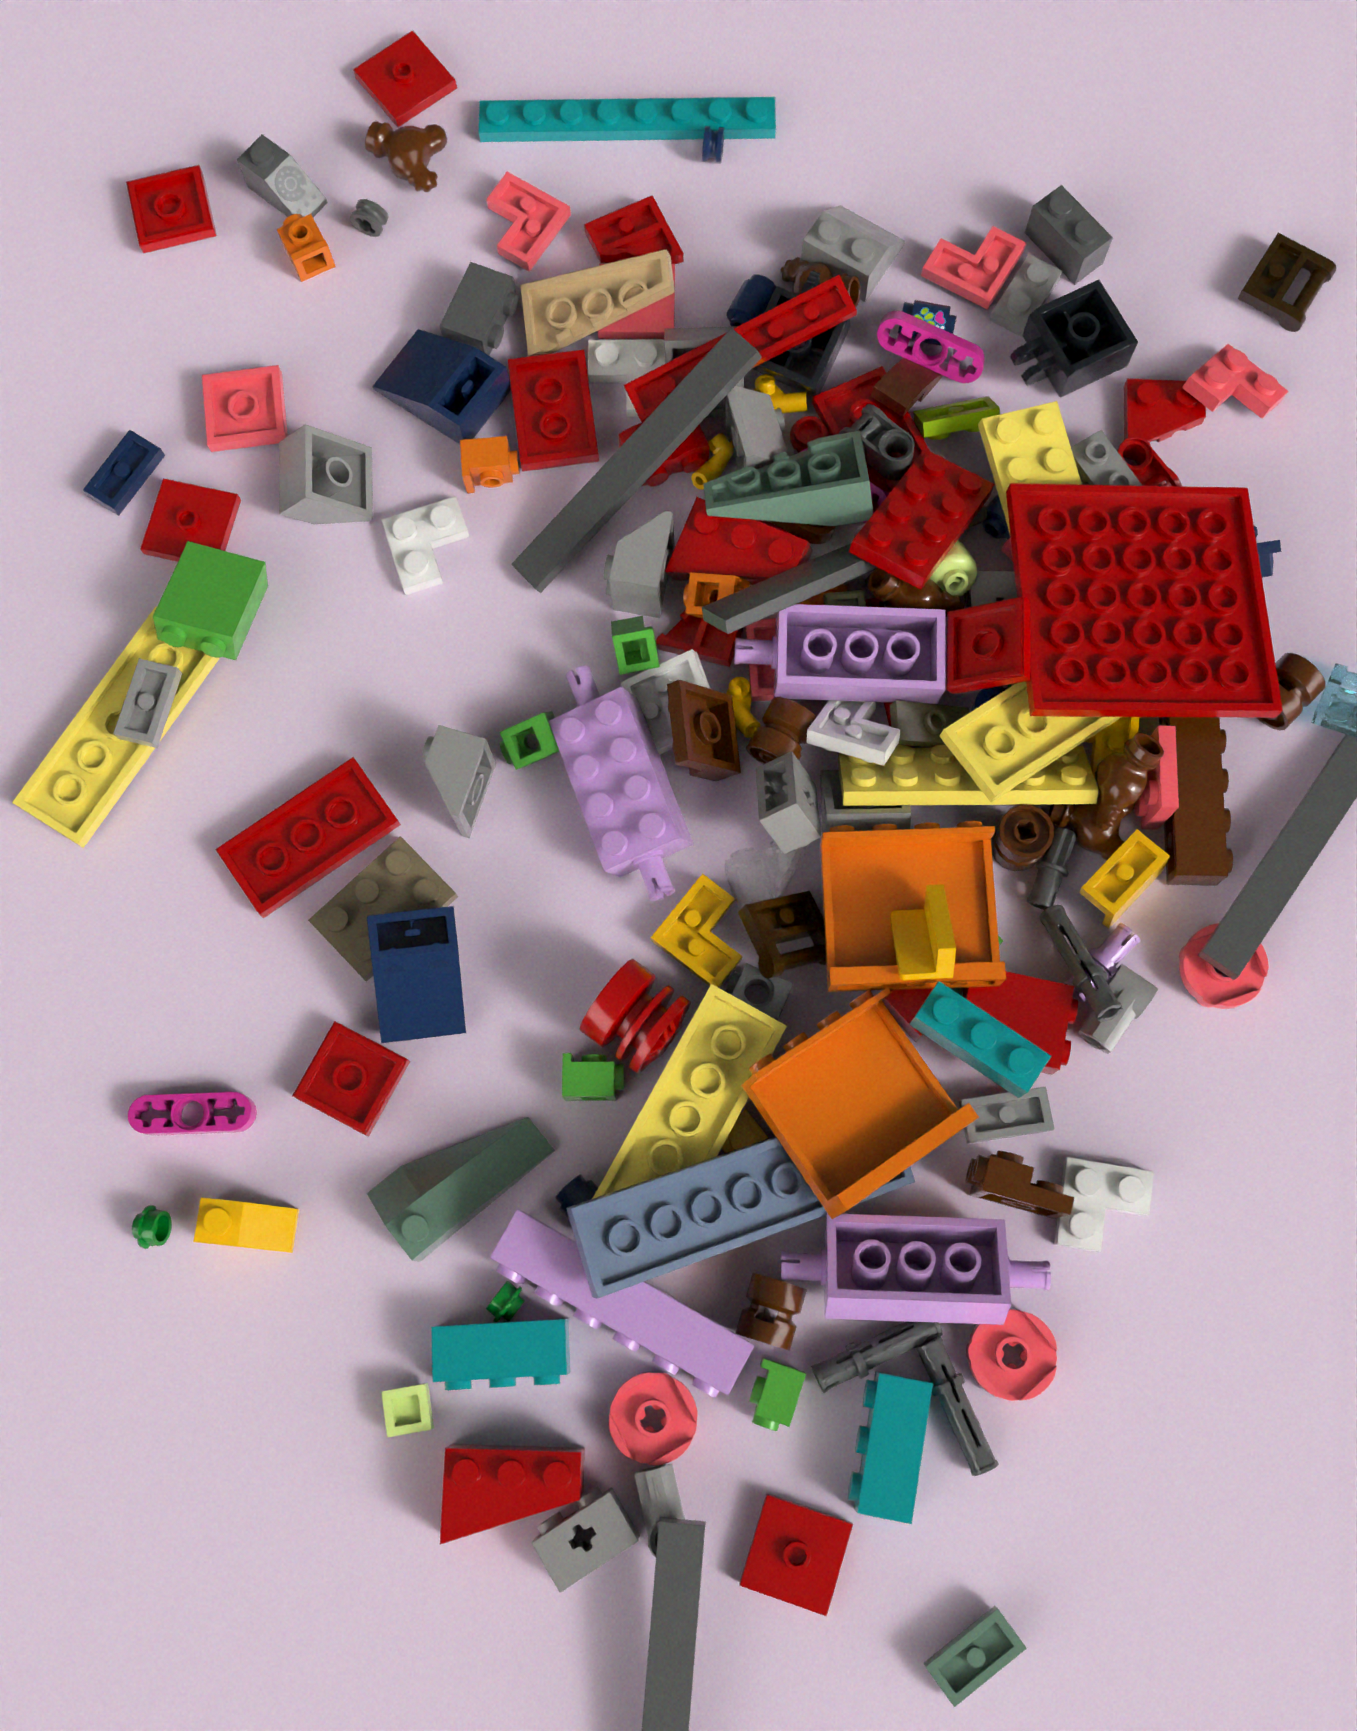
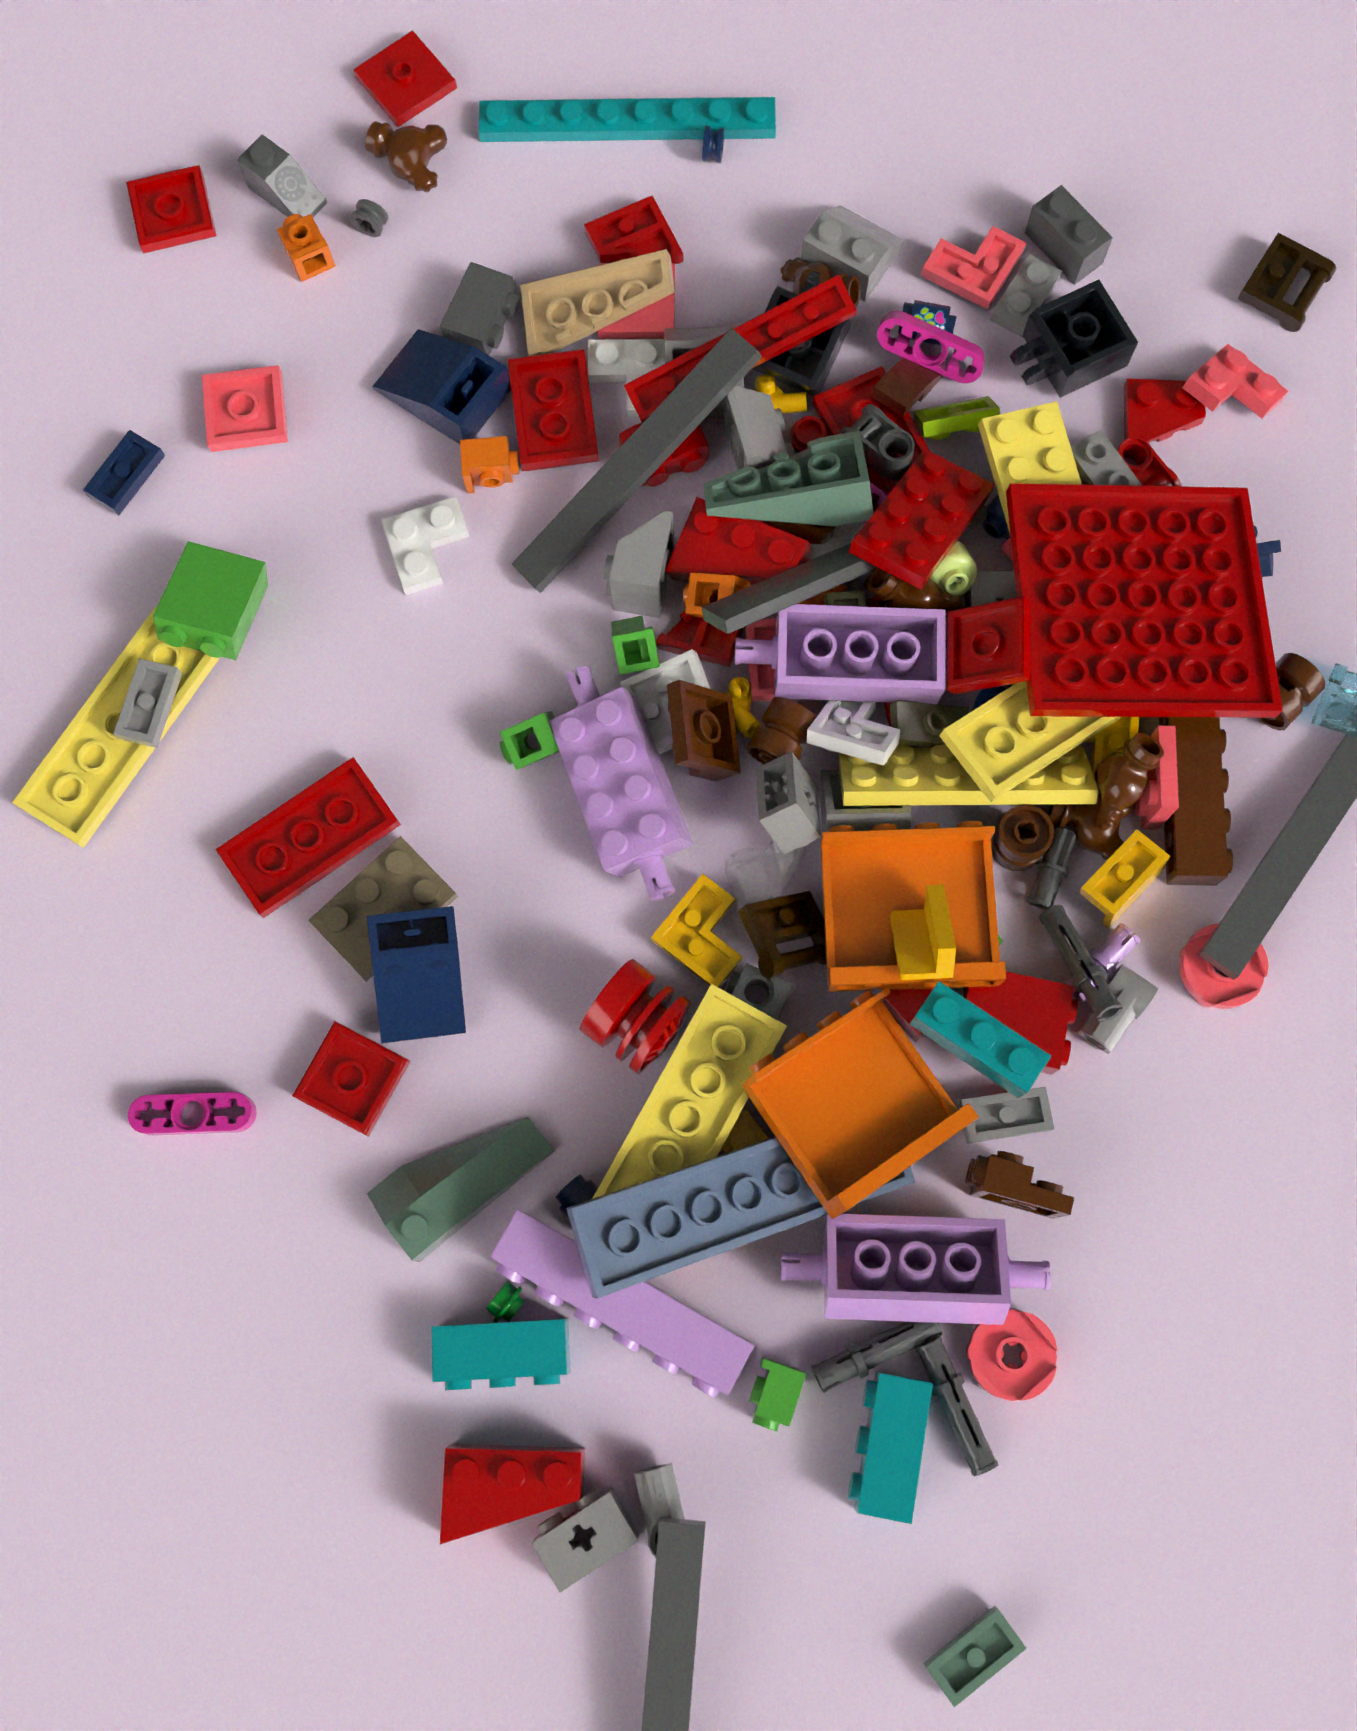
(152, 1227): green plate -> none
(189, 514): red plate -> none
(246, 1225): yellow slope -> none
(324, 478): light grey slope -> none
(407, 1410): yellowish green plate -> none
(461, 771): light grey slope -> none
(534, 216): coral plate -> none
(591, 1078): bright green brick -> none
(628, 1410): coral plate -> none
(716, 464): yellow arm -> none
(750, 300): dark blue brick -> none
(775, 1295): reddish brown wheel -> none
(796, 1554): red plate -> none
(1095, 1189): white plate -> none

